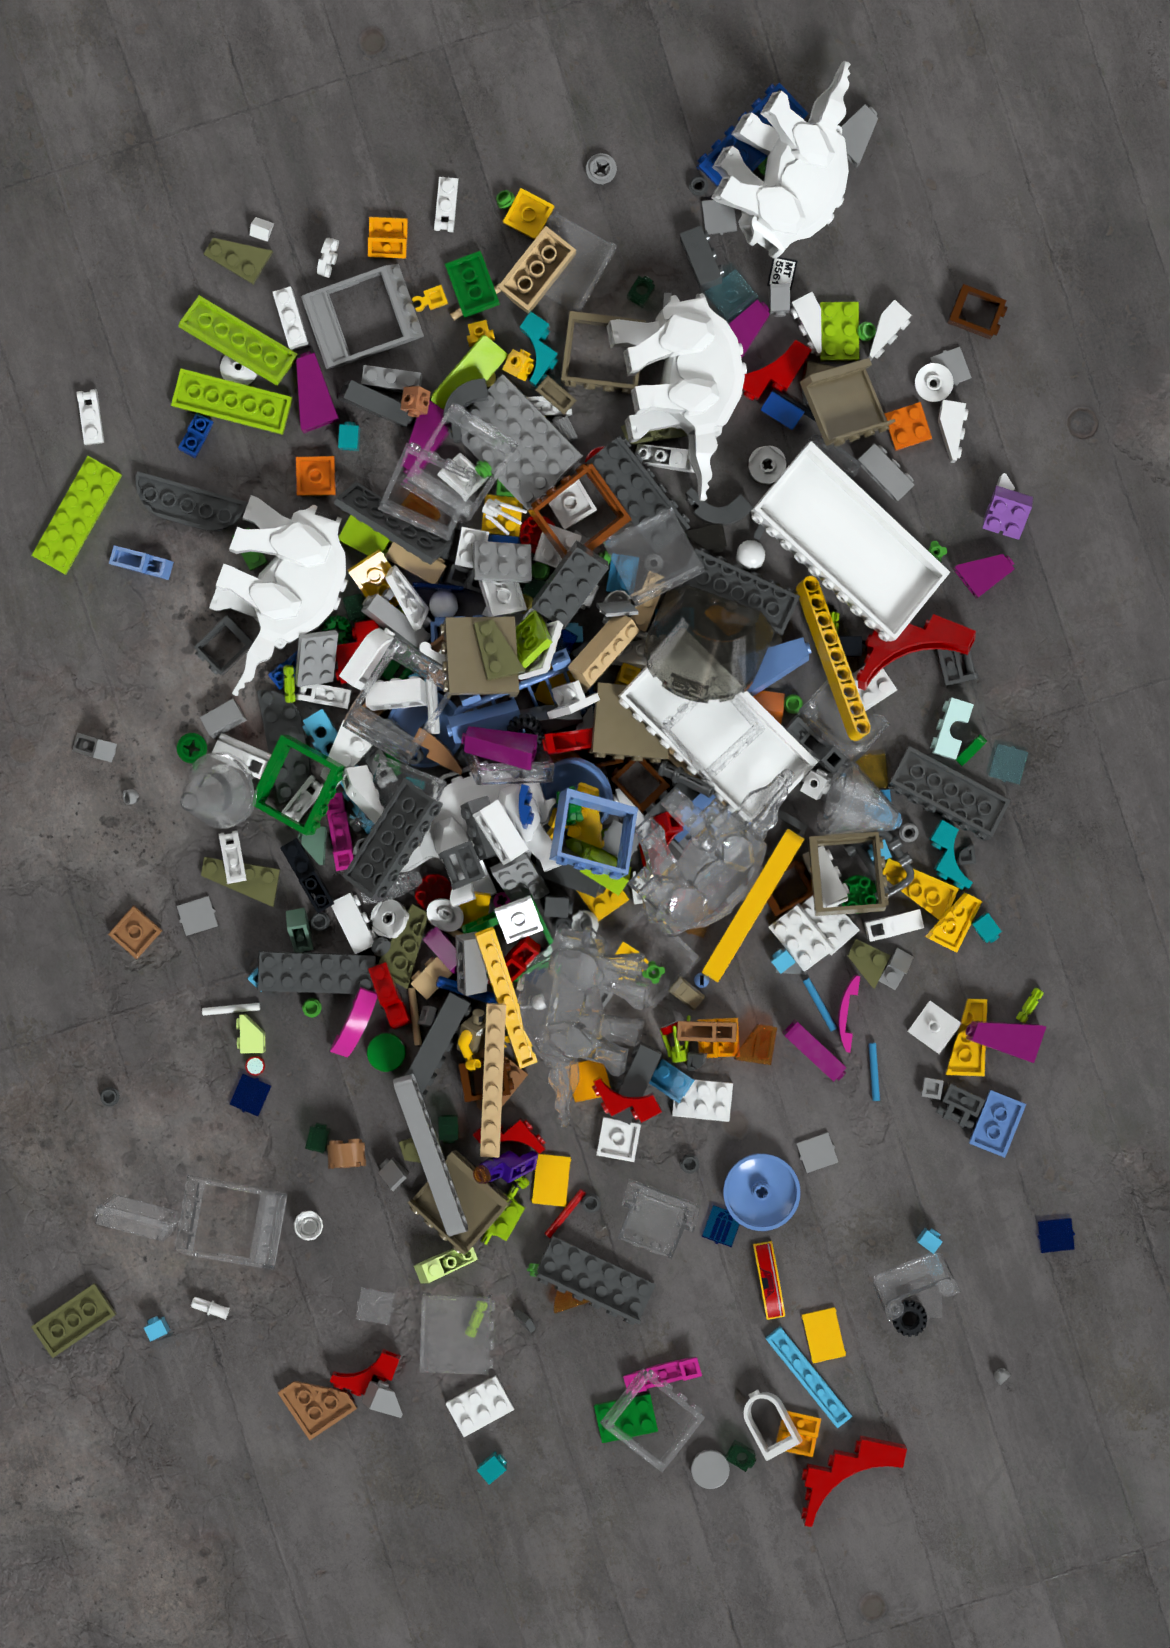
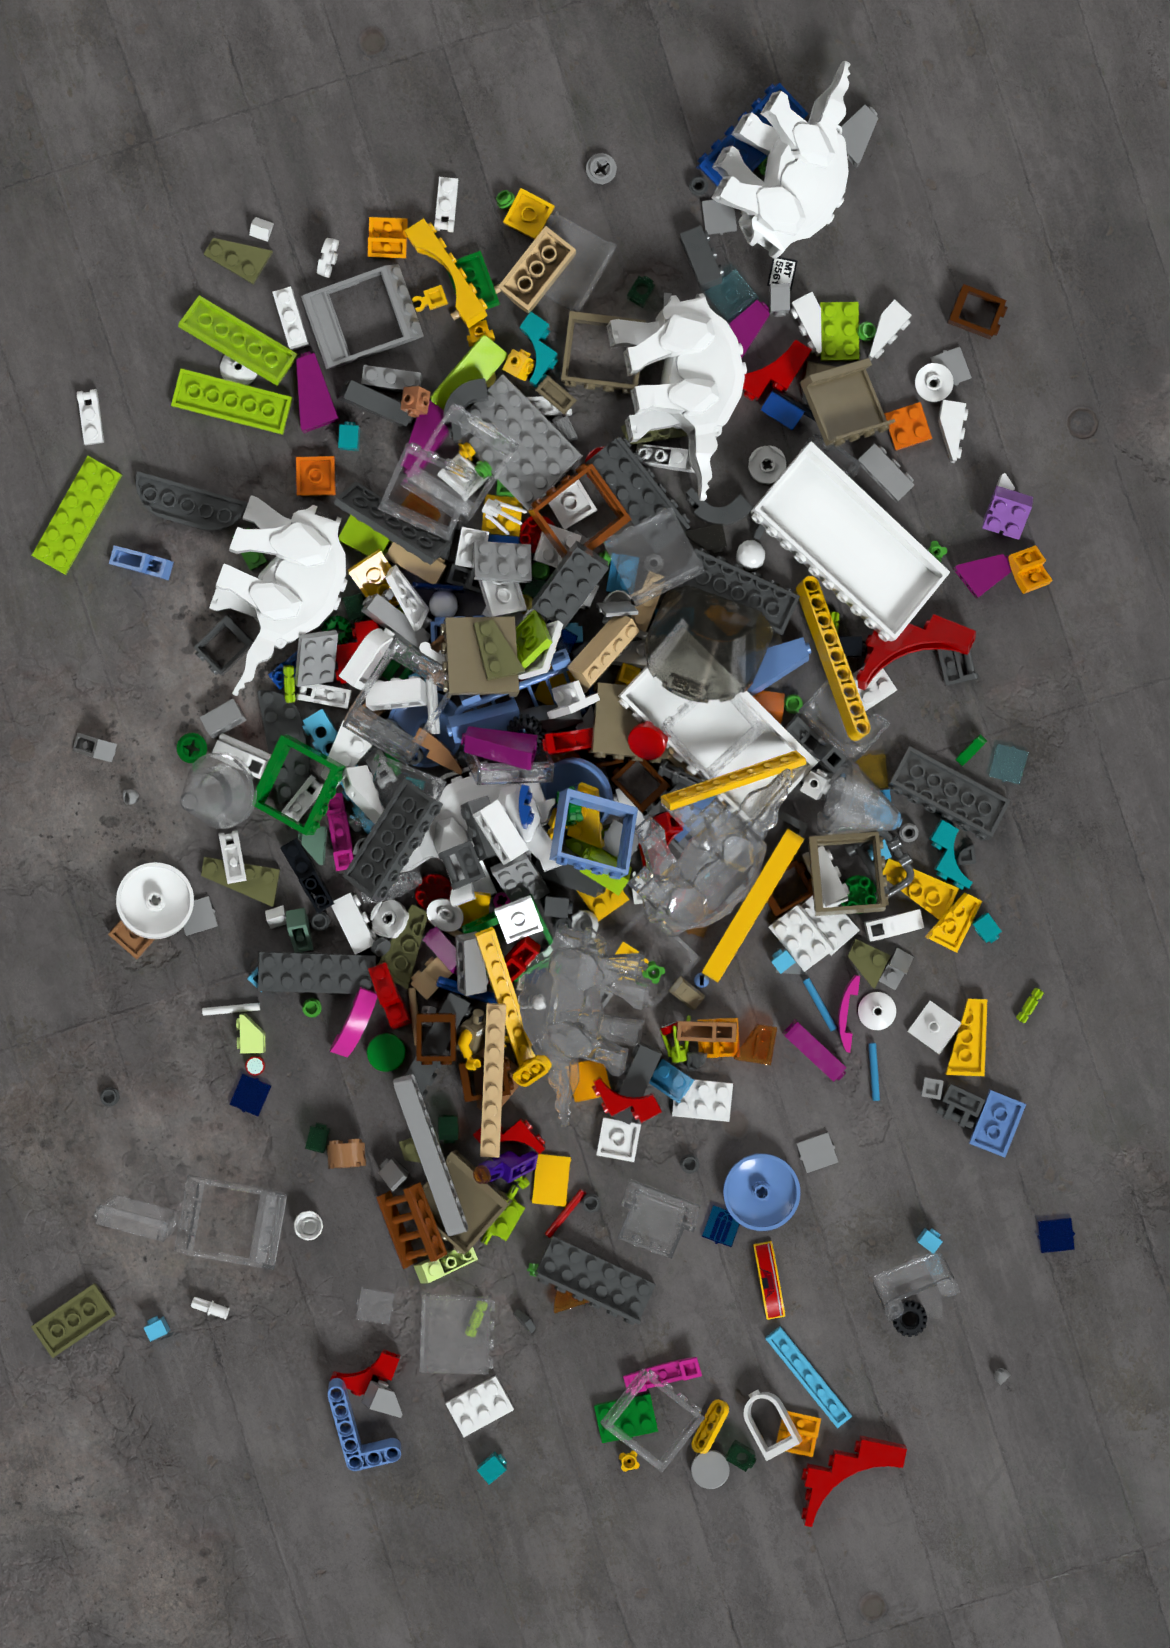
(154, 900): none -> white dish
(196, 435): blue slope -> none
(276, 917): none -> white slope
(316, 1406): medium nougat plate -> none
(351, 1433): none -> medium blue beam
(424, 1220): none -> dark orange fence
(425, 242): none -> yellow arch
(435, 1017): none -> reddish brown window
(466, 451): none -> yellow plate
(532, 1070): none -> yellow plate
(629, 1466): none -> yellow plate
(647, 741): none -> red tile
(706, 1433): none -> yellow plate
(732, 780): none -> yellow tile
(823, 1335): yellow piece -> none
(870, 1003): none -> white dish
(954, 711): light aqua arch -> none
(1013, 1039): magenta slope -> none
(1029, 569): none -> light orange slope

